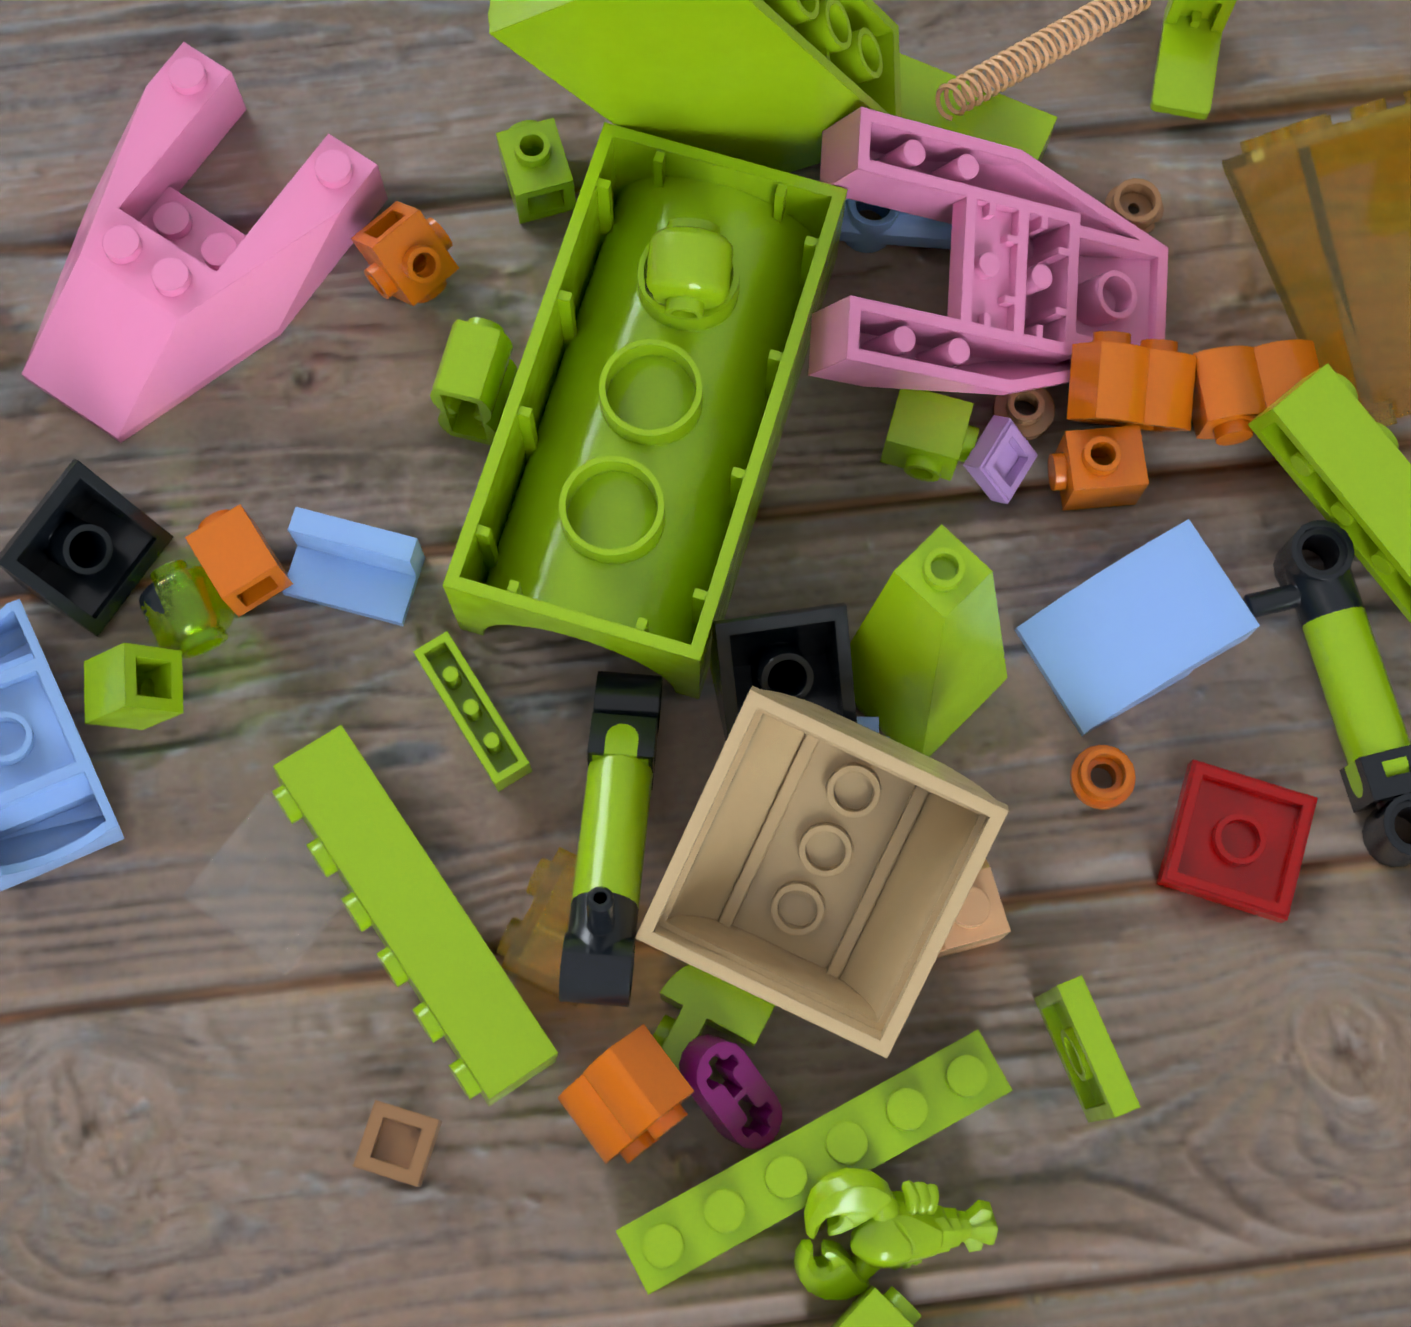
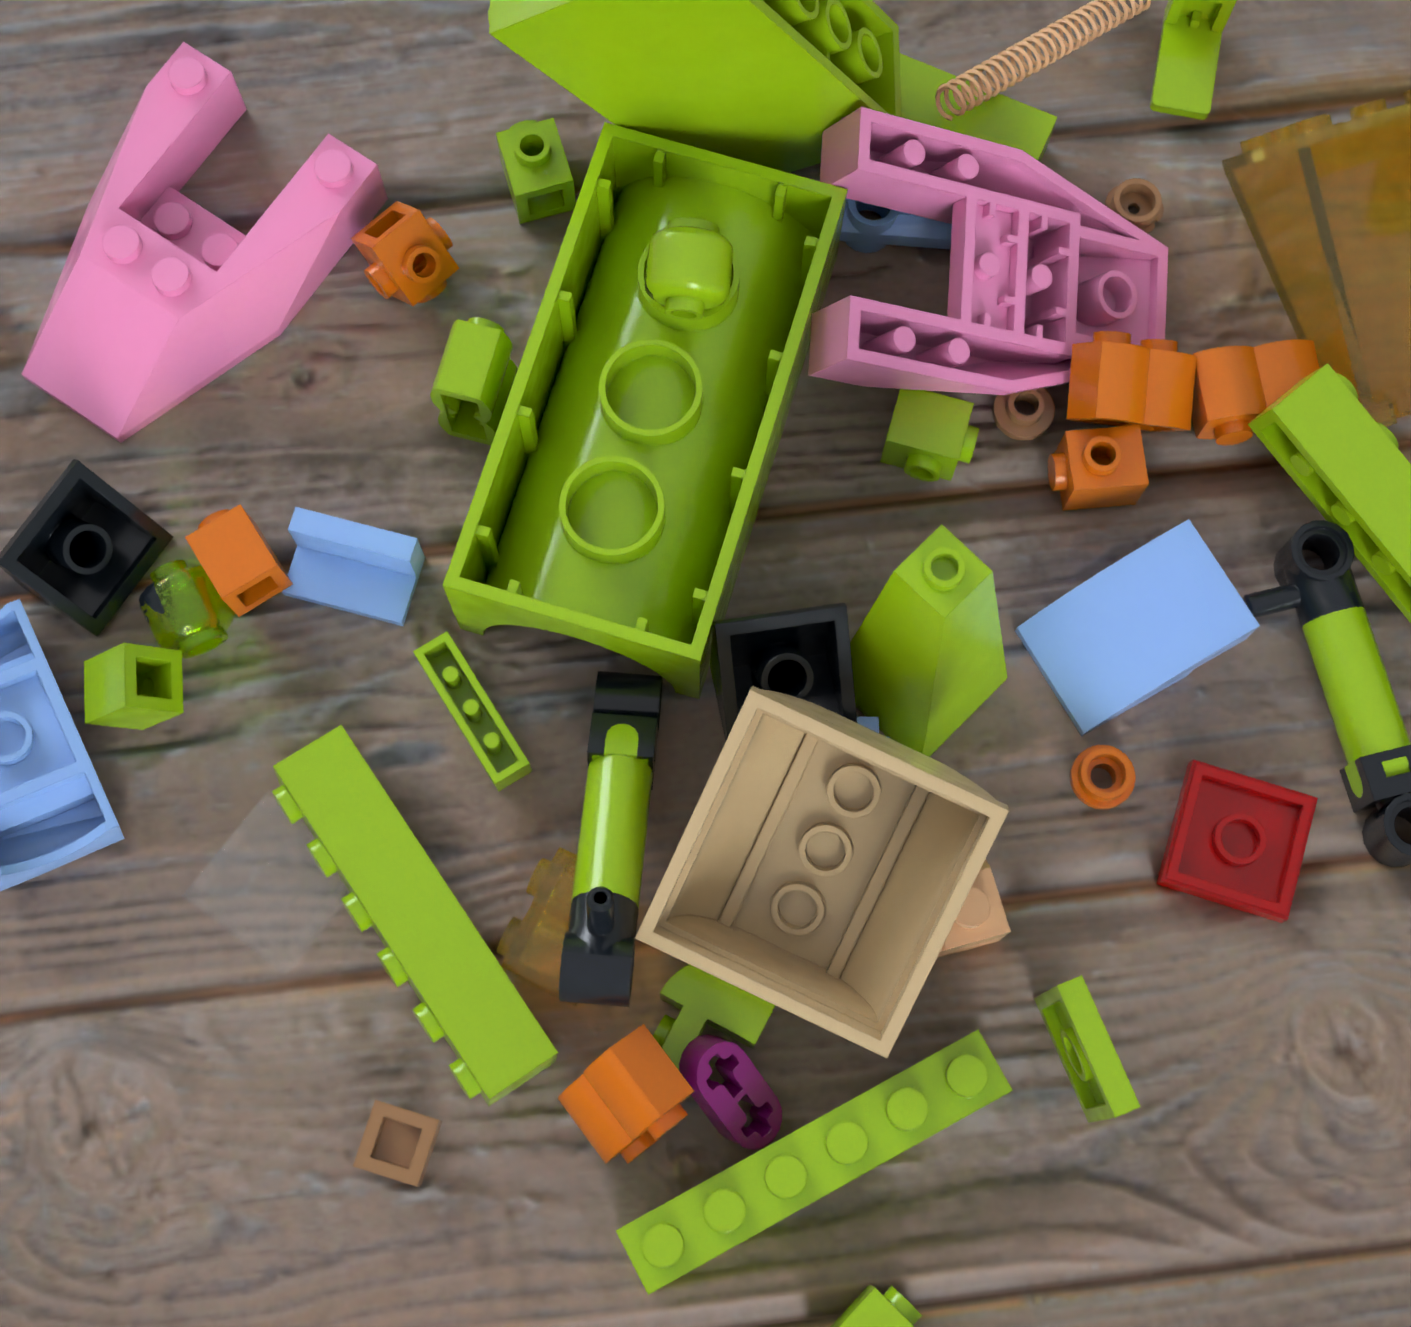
(889, 1230): lime animal -> none
(1000, 459): lavender tile -> none

